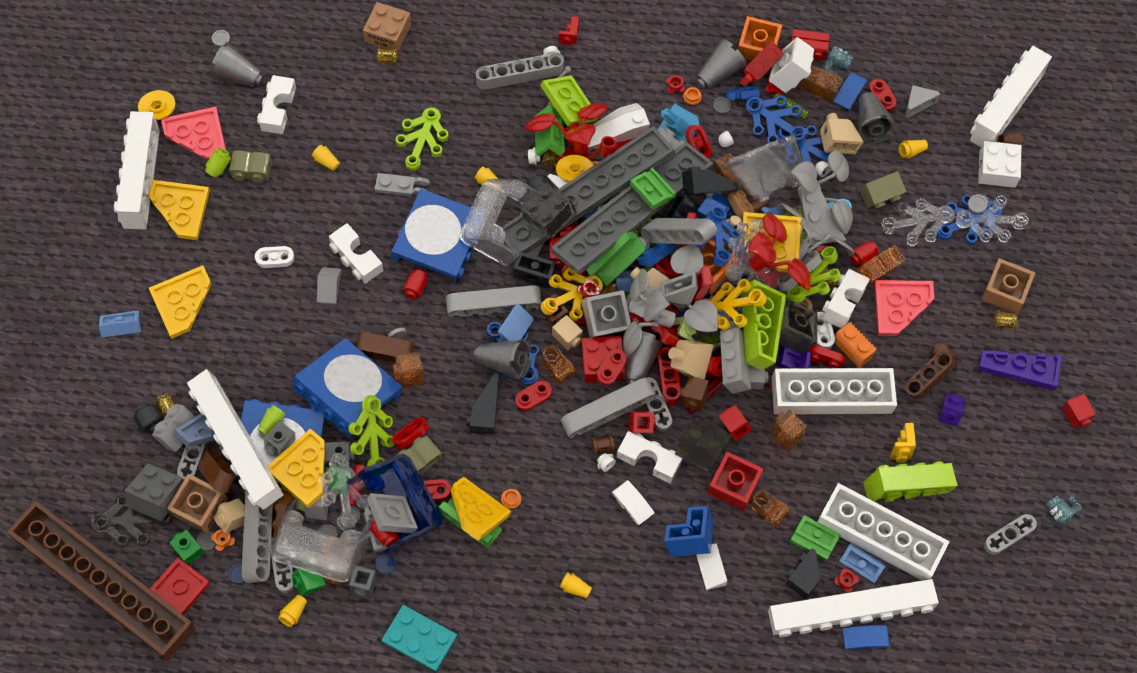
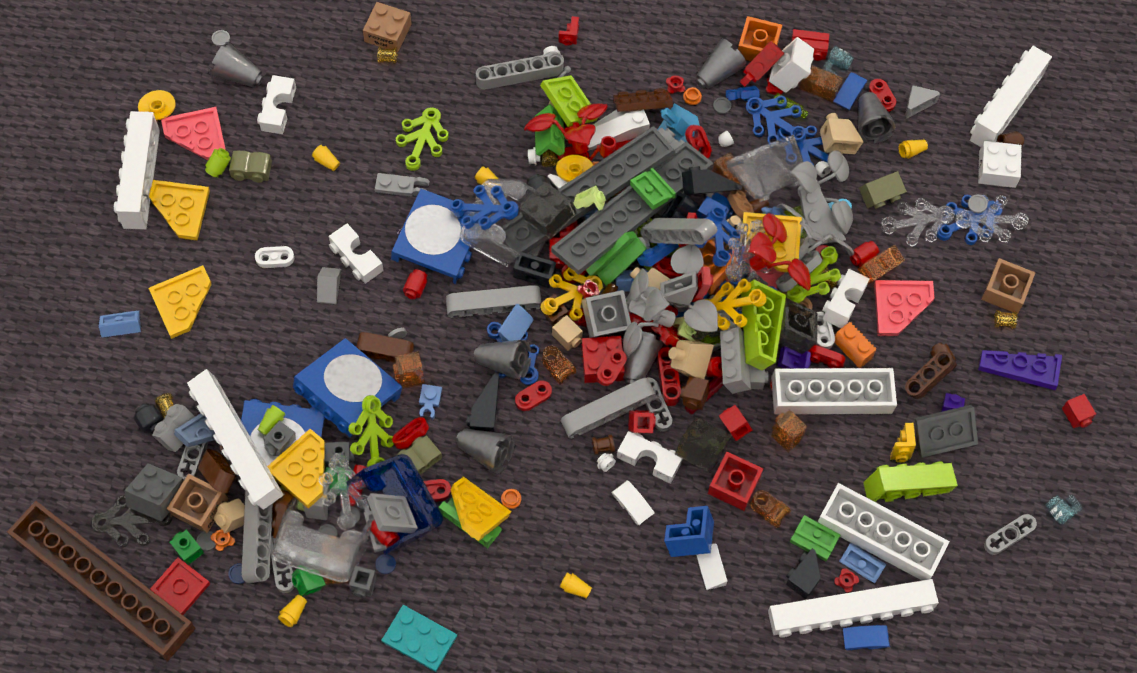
(430, 398): none -> medium blue plate
(486, 447): none -> flat silver cone
(506, 210): none -> blue plant
(589, 197): none -> yellowish green bracket
(642, 100): none -> reddish brown plate
(946, 431): none -> dark grey plate

